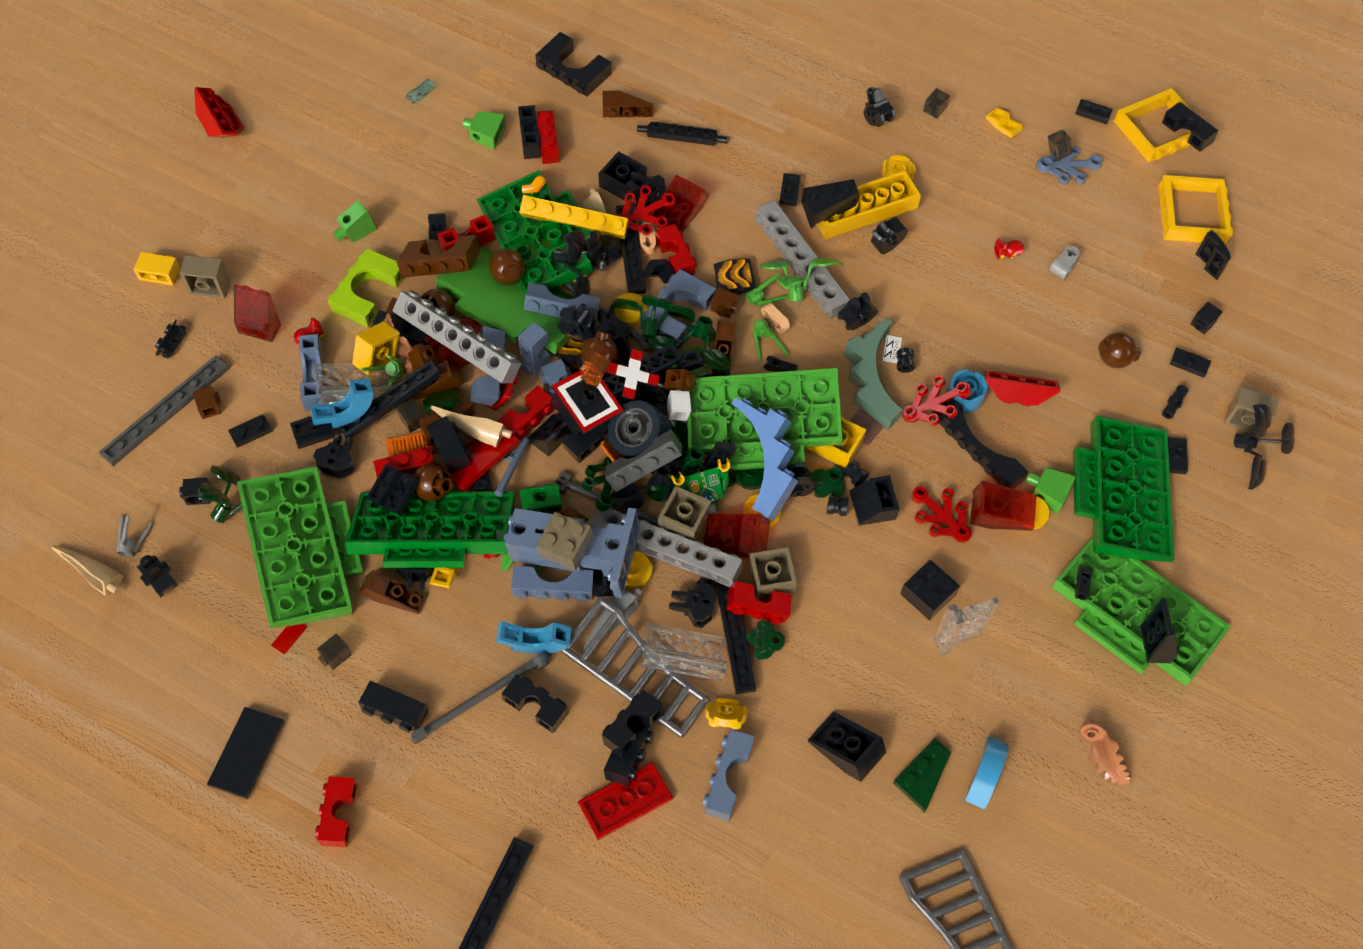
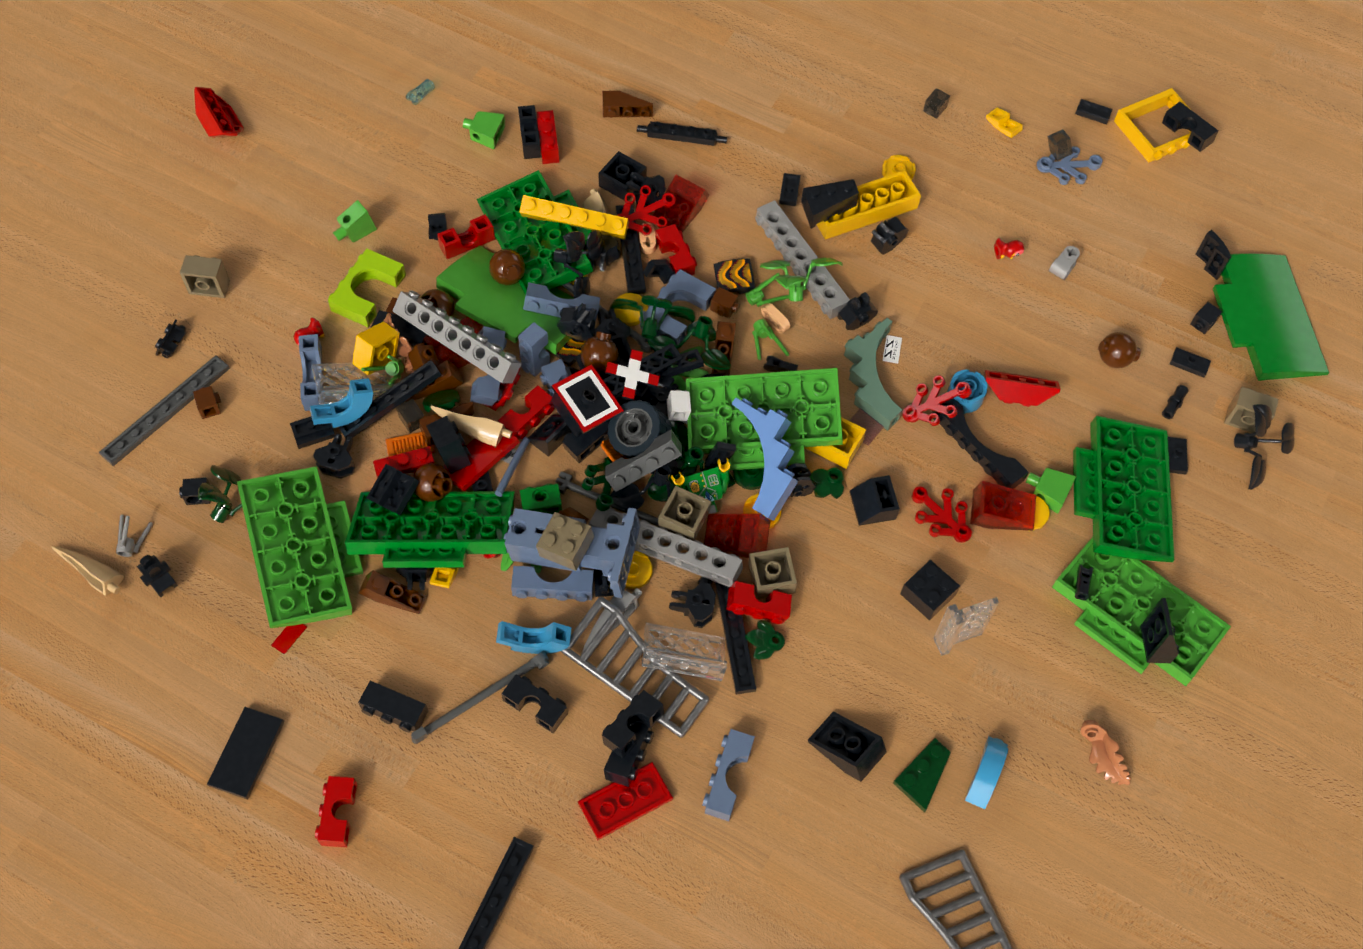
(157, 268): yellow brick -> none
(250, 430): black plate -> none
(255, 313): clear red slope -> none
(333, 652): clear smoke brick -> none
(418, 262): reddish brown arch -> none
(535, 186): light orange arm -> none
(583, 79): black arch -> none
(594, 369): clear orange brick -> none
(680, 380): reddish brown brick -> none
(726, 713): yellow plate -> none
(832, 505): black wheel -> none
(855, 473): black wheel -> none
(878, 108): black hinge -> none
(905, 360): black wheel -> none
(1186, 233): yellow window -> none
(1268, 317): none -> green slope

